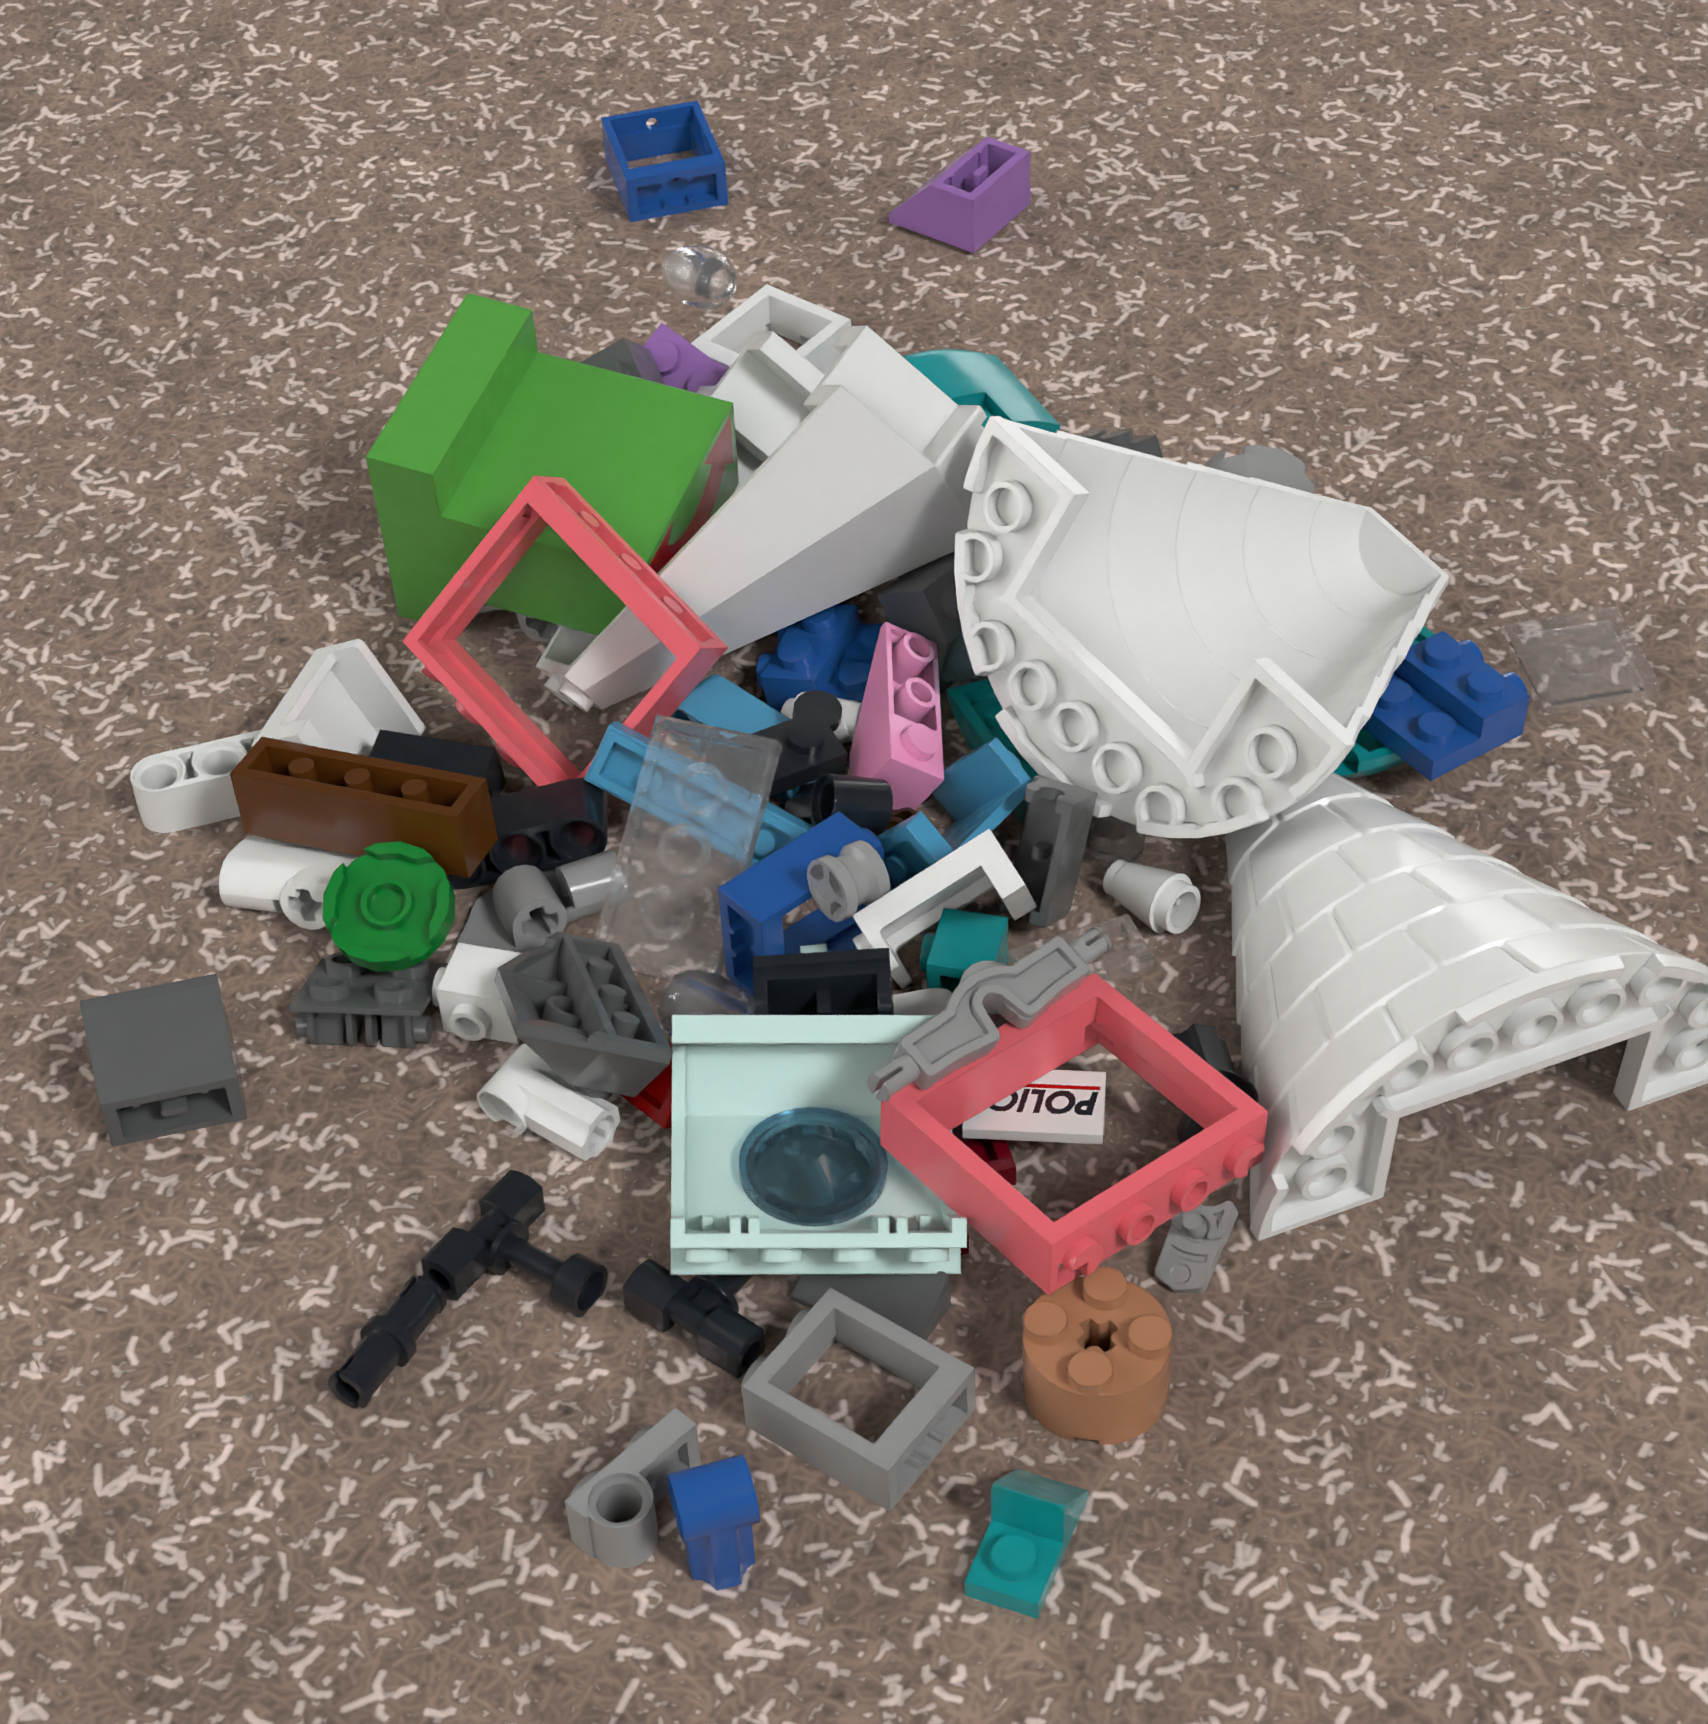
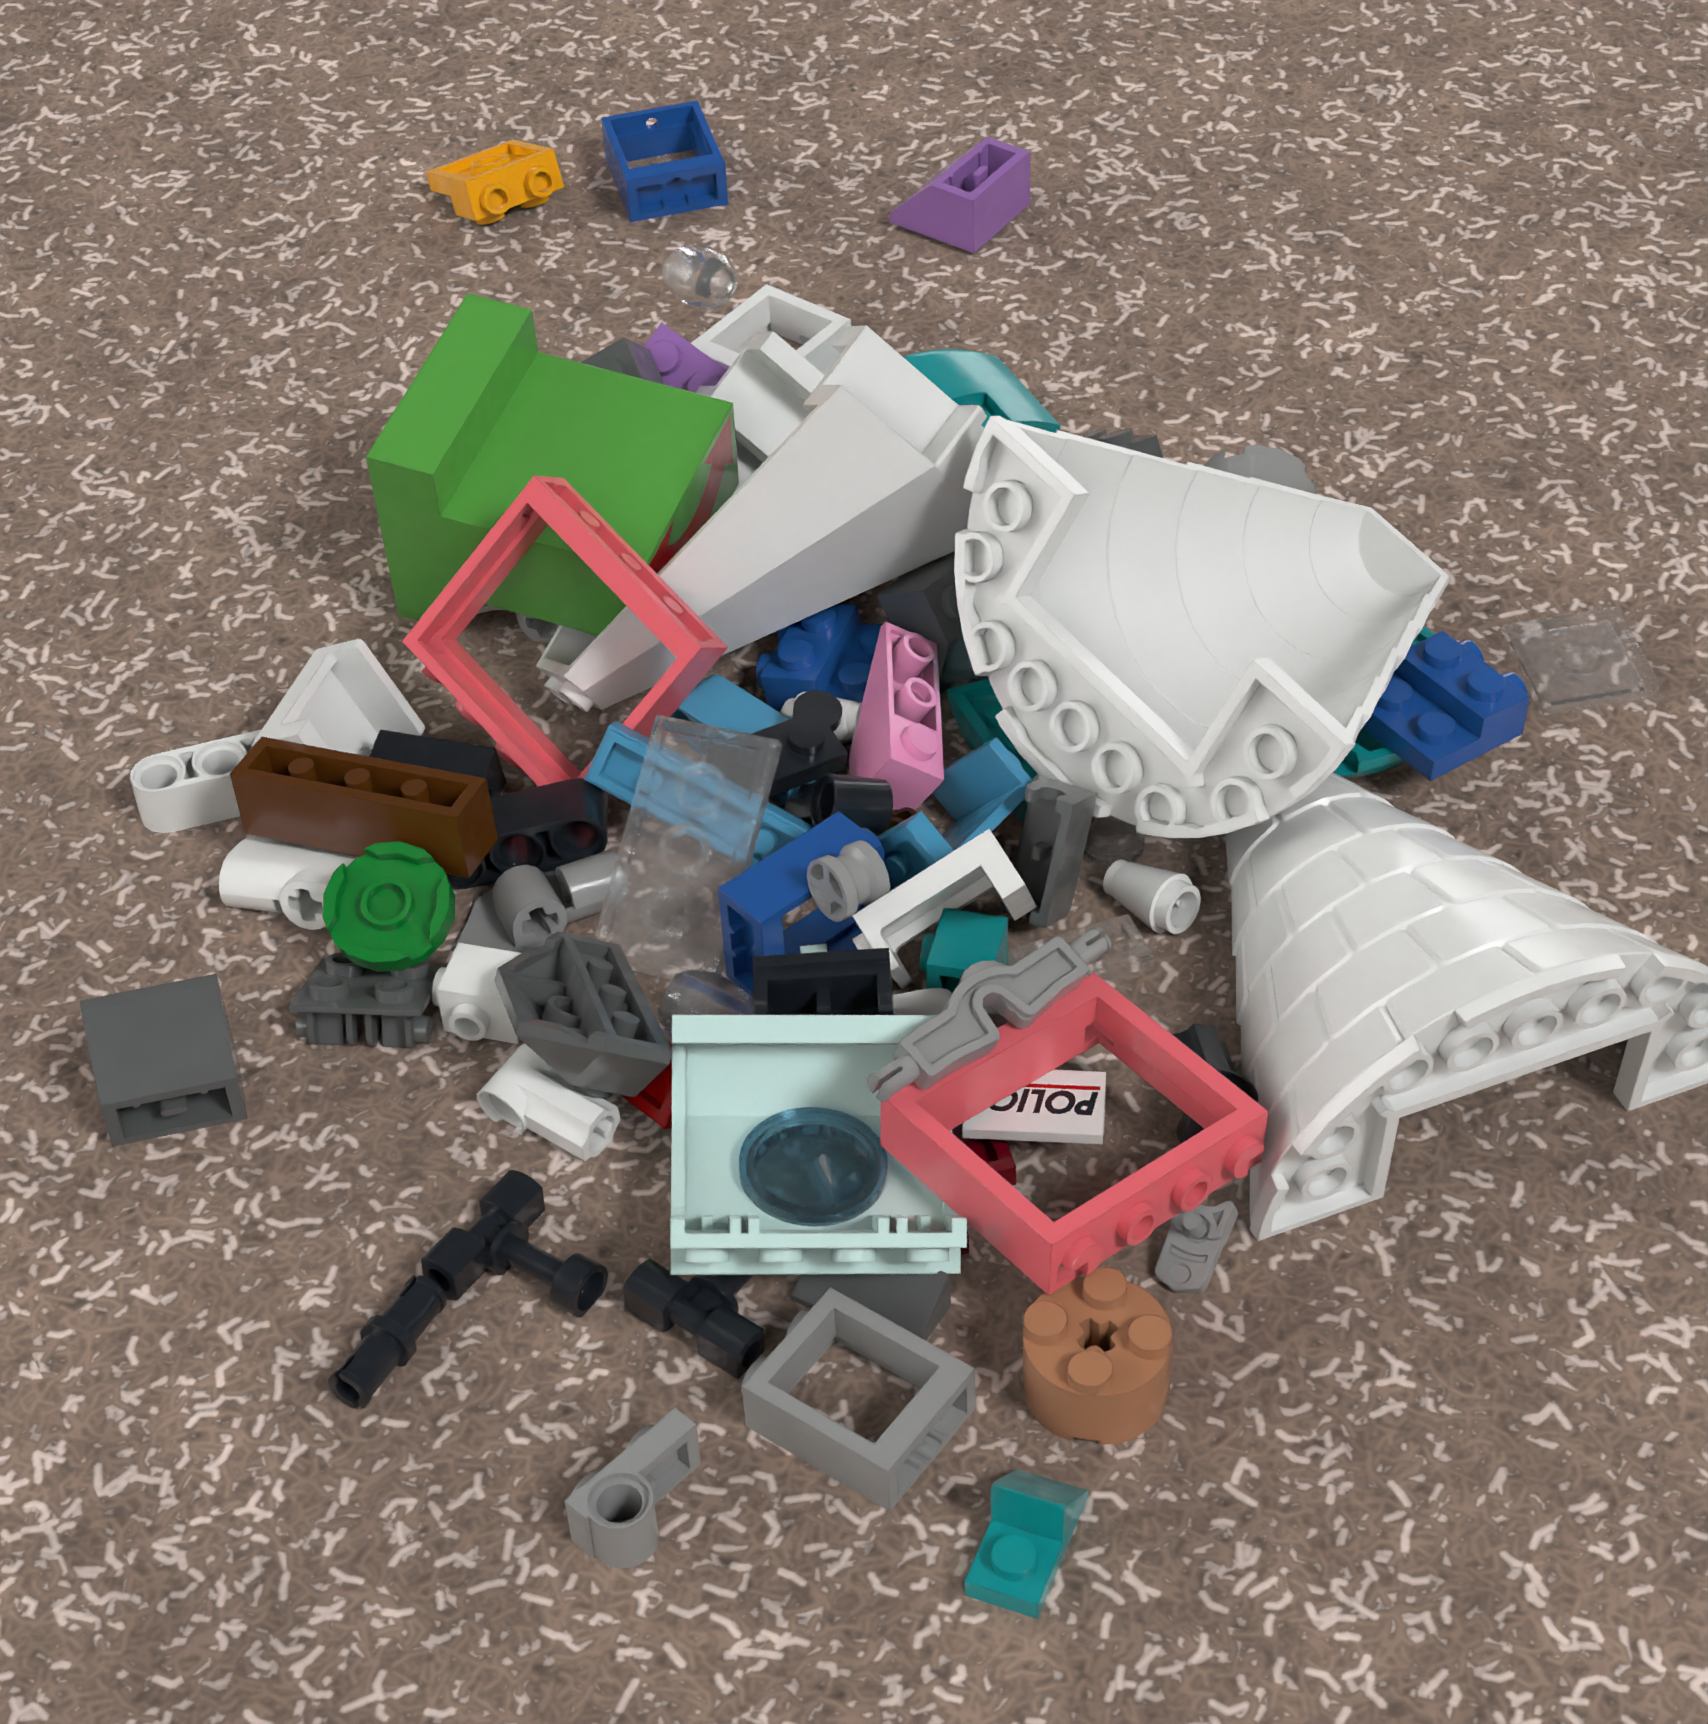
(498, 179): none -> light orange plate
(714, 1518): blue piece -> none

